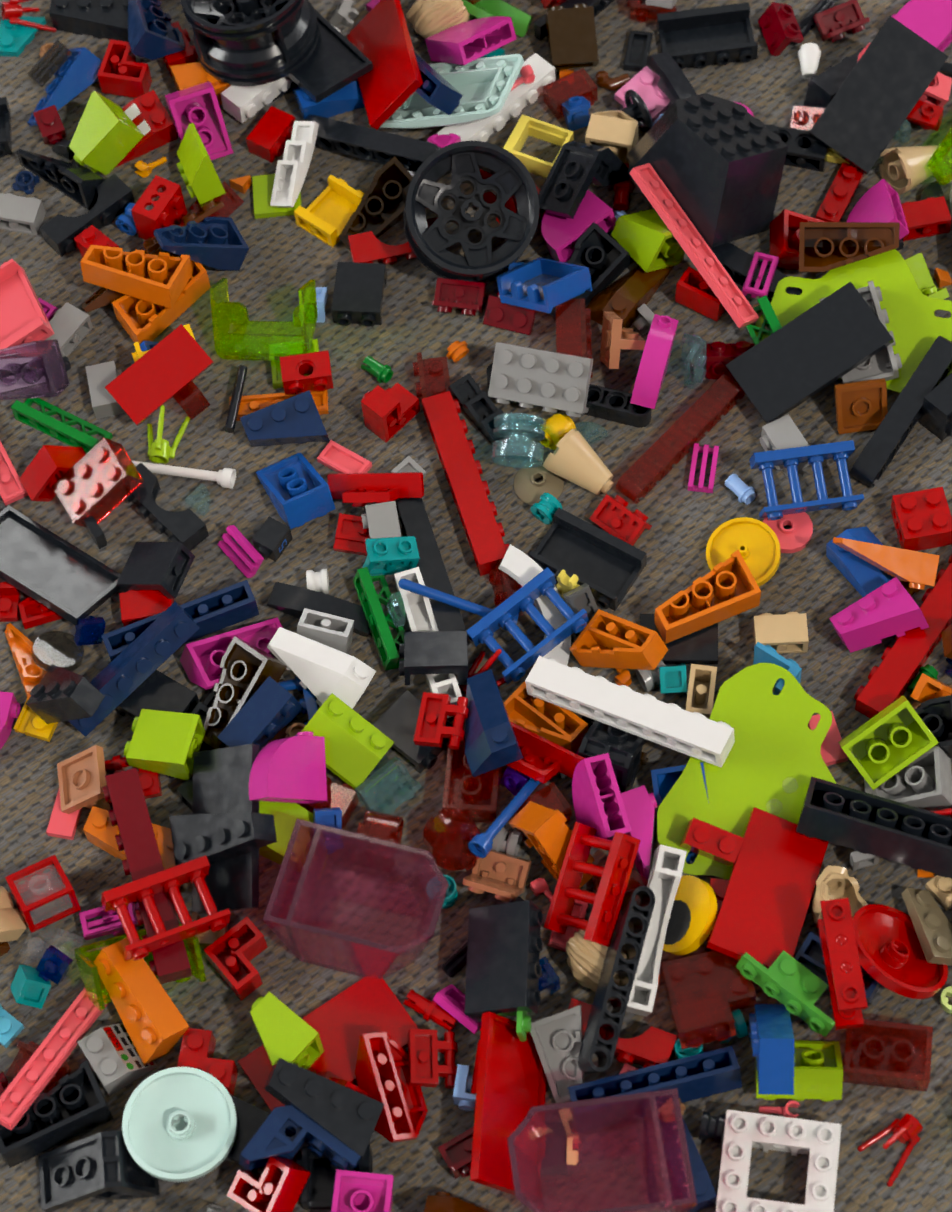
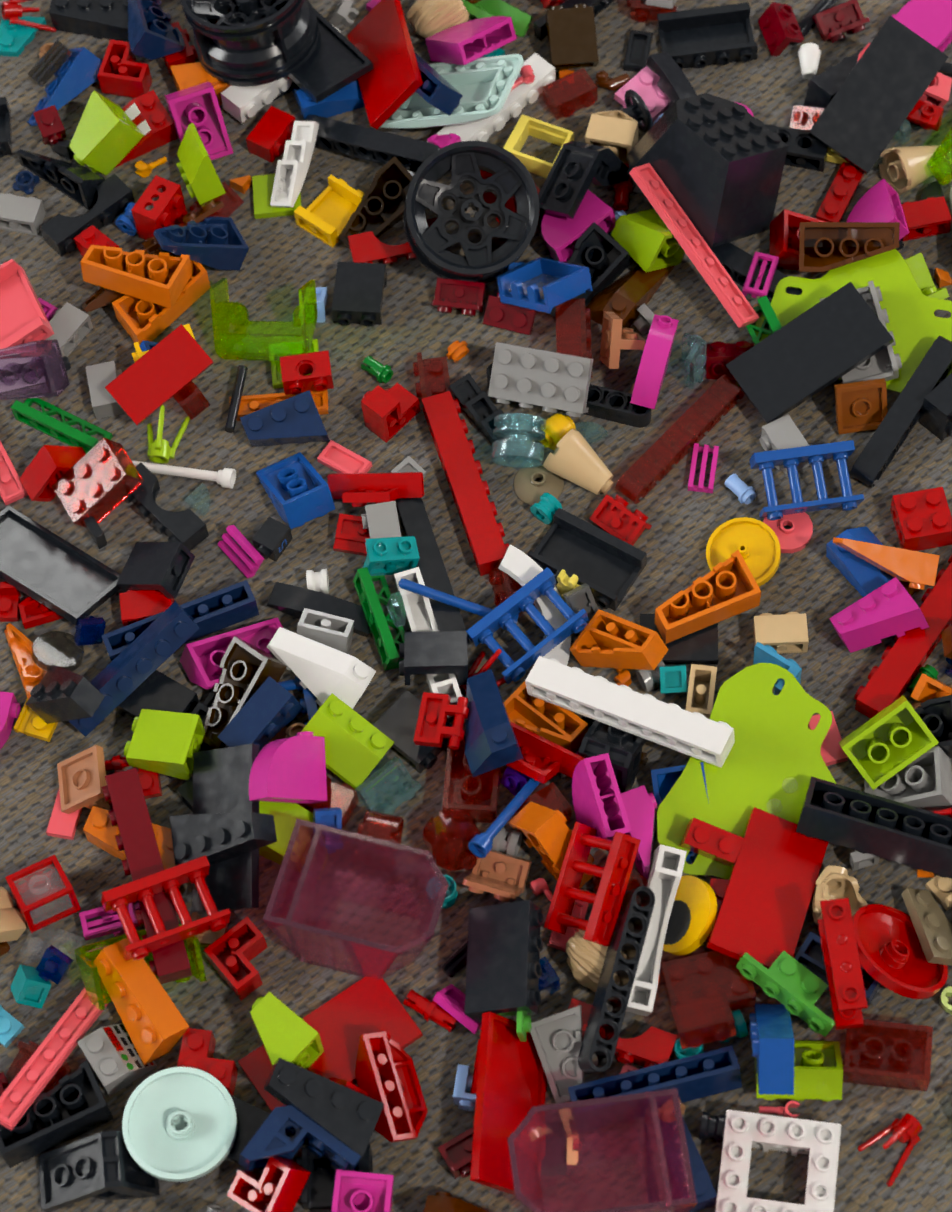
(423, 1058): red plate -> none
(576, 112): blue bracket -> none
(697, 295): red brick -> none

